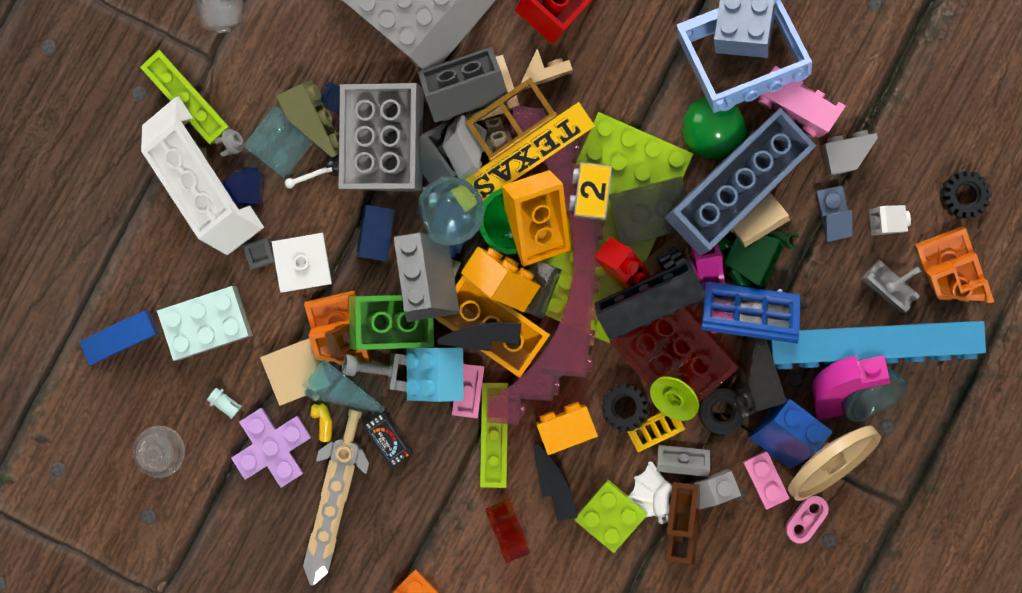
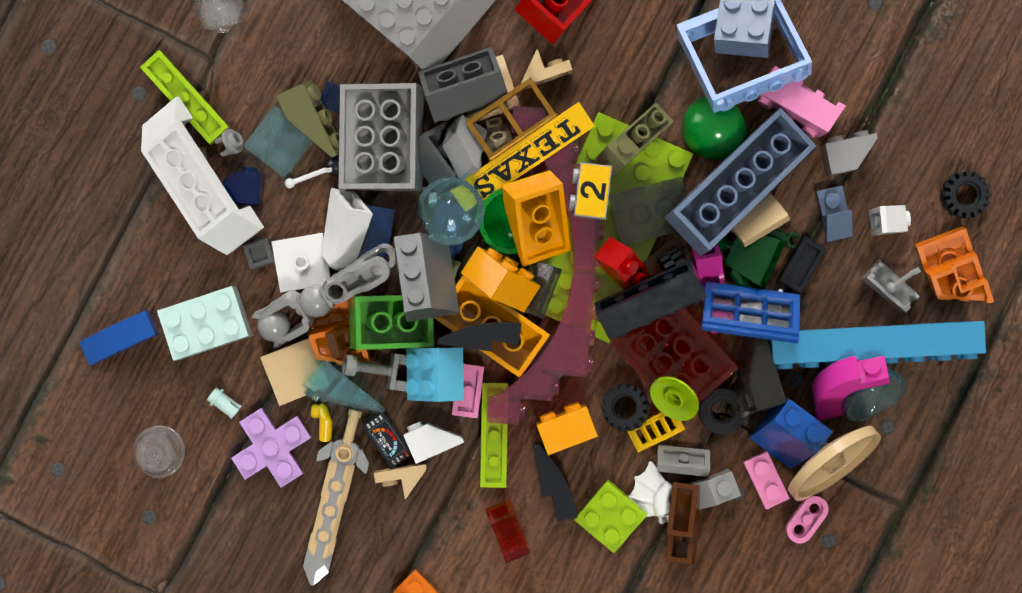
(318, 300): none -> light grey piece
(344, 228): none -> white slope
(408, 474): none -> tan slope
(429, 440): none -> white slope
(634, 139): none -> olive slope
(802, 265): none -> black tile

